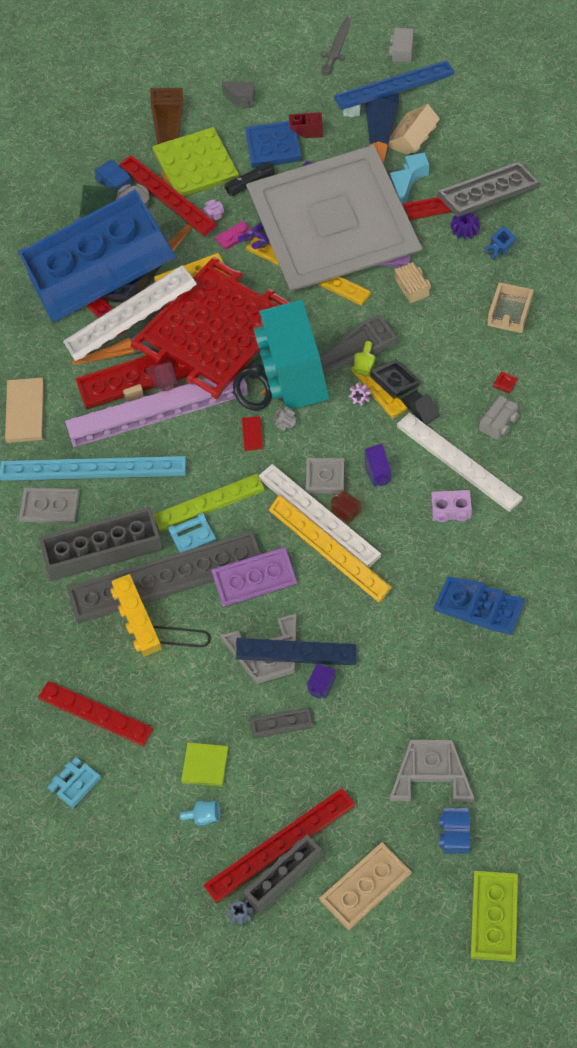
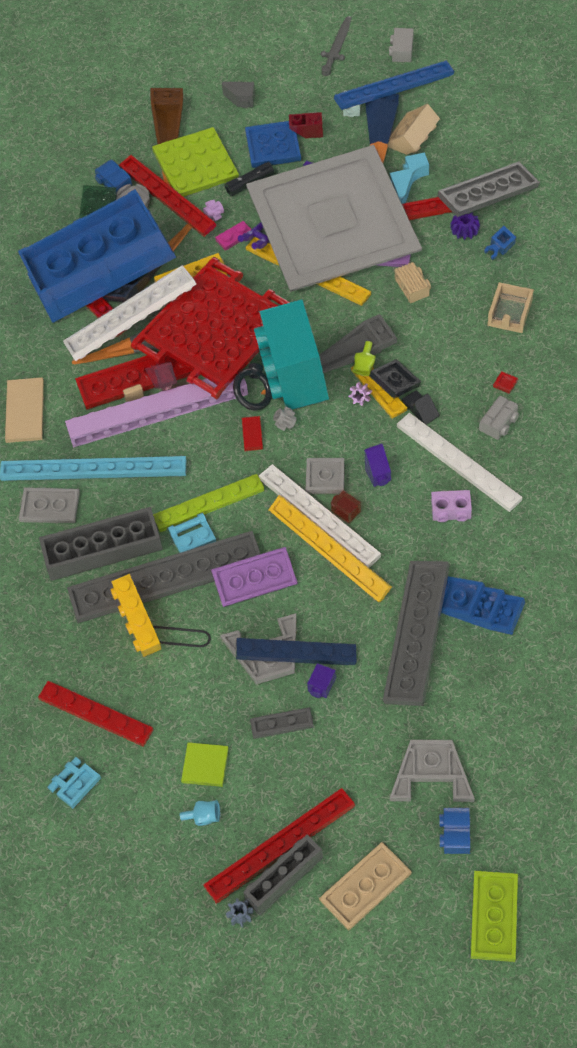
(416, 633): none -> dark grey plate

